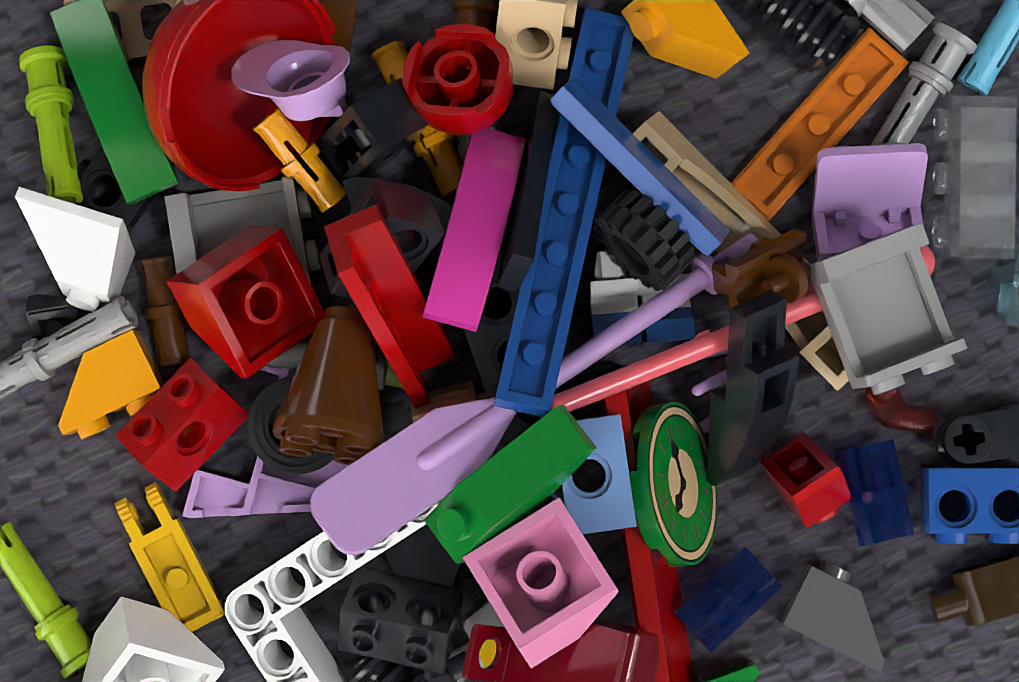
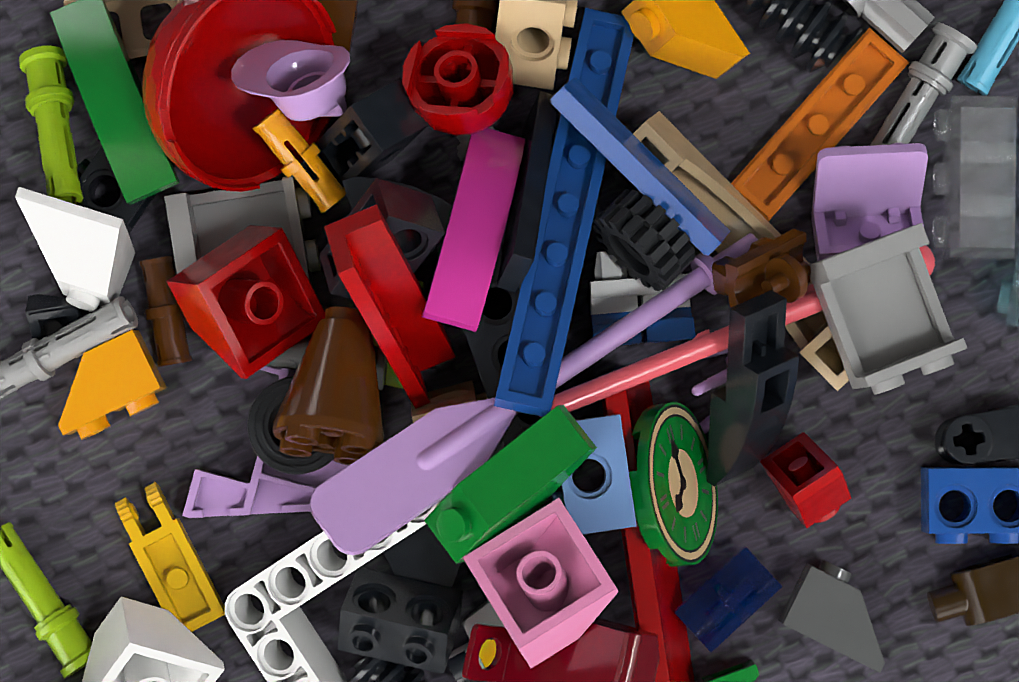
(182, 425): red brick -> none
(430, 144): light orange pin -> none
(876, 492): clear blue hips -> none
(895, 413): clear red arm -> none

